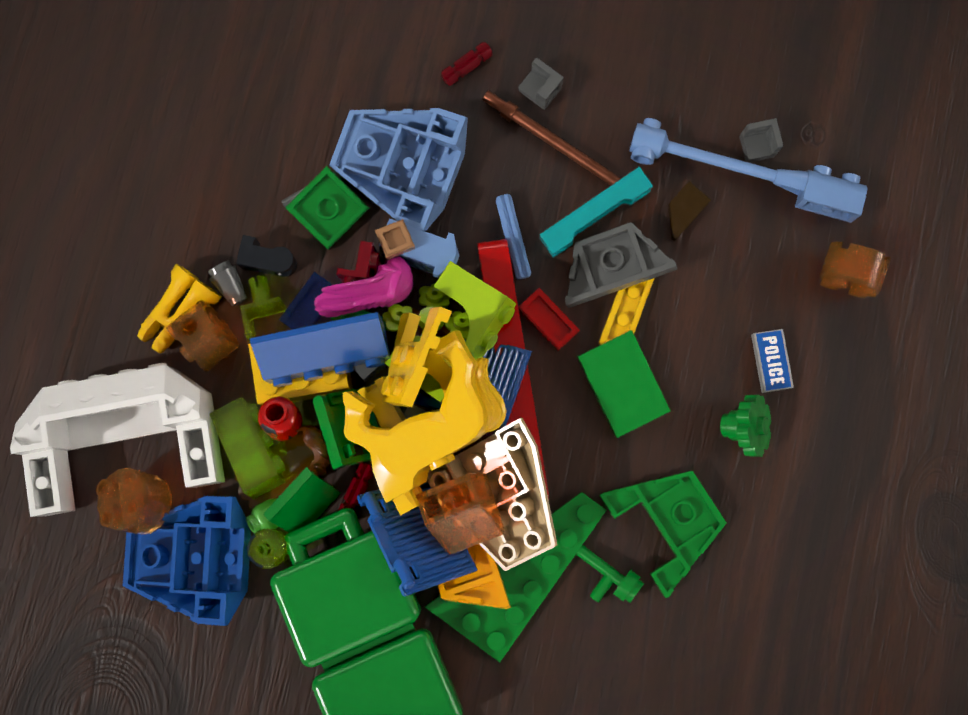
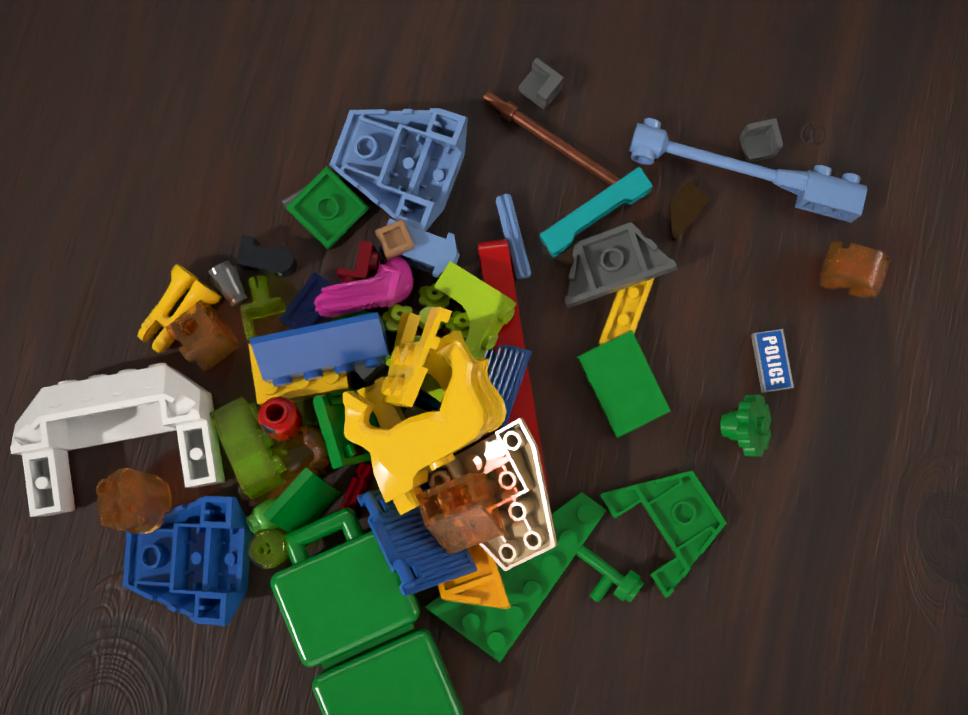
(466, 63): dark red axle -> none
(548, 319): red tile -> none

